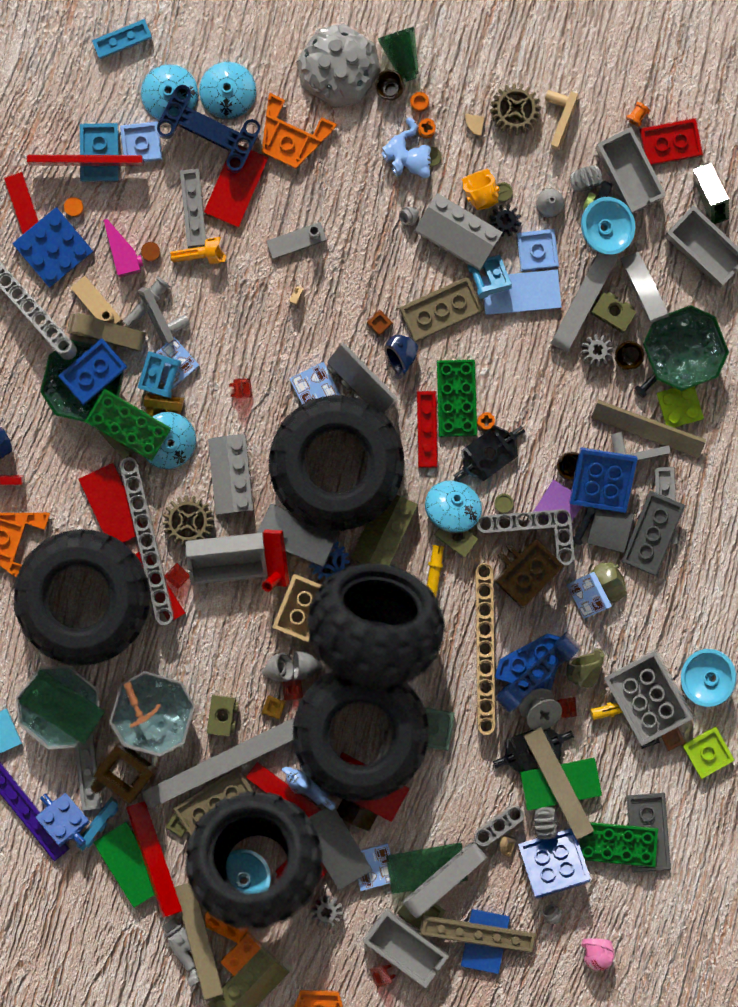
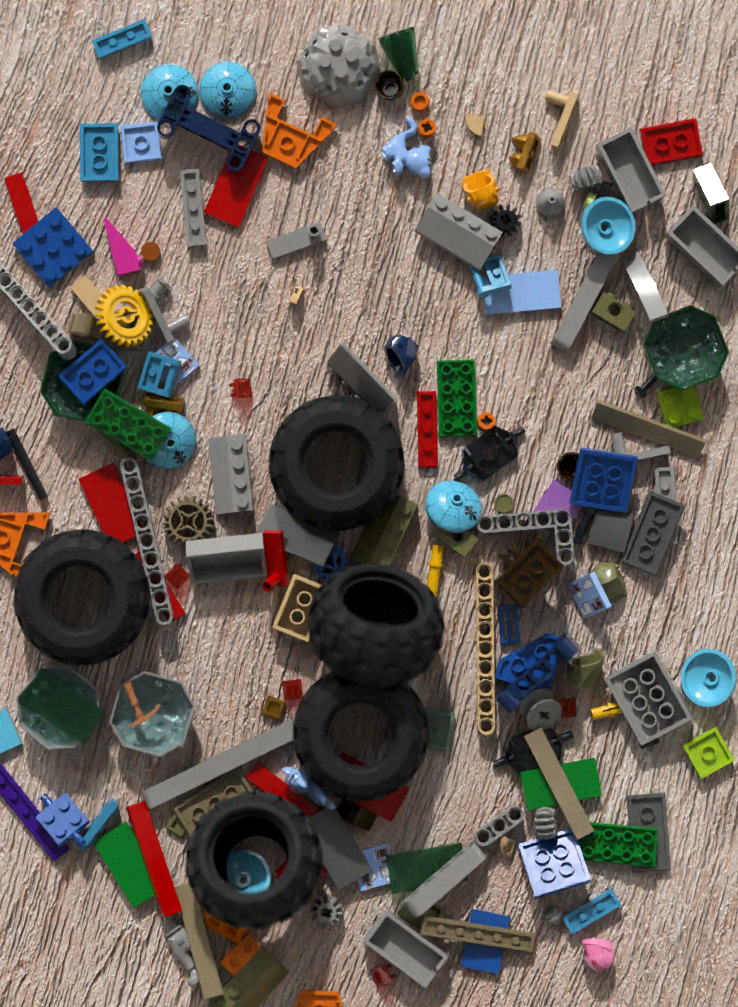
(27, 465): none -> black piece
(73, 206): orange tile -> none
(85, 160): red tile -> none
(86, 768): light grey tile -> none
(106, 778): dark brown piece -> none
(115, 325): none -> yellow gear
(211, 251): light orange piece -> none
(215, 725): olive brick -> none
(279, 668): light grey helmet -> none
(305, 665): light grey helmet -> none
(314, 383): light blue tile -> none
(379, 322): dark orange tile -> none
(408, 215): light grey plate -> none
(435, 155): olive piece -> none
(441, 309): dark tan tile -> none
(505, 191): olive piece -> none
(516, 622): none -> blue tile
(528, 98): dark tan gear -> none
(529, 145): none -> pearl gold tile
(537, 250): light blue tile -> none
(591, 911): none -> dark azure plate
(603, 353): light grey gear -> none
(629, 355): dark brown hair -> none
(638, 114): orange bush -> none
(673, 739): dark orange tile -> none

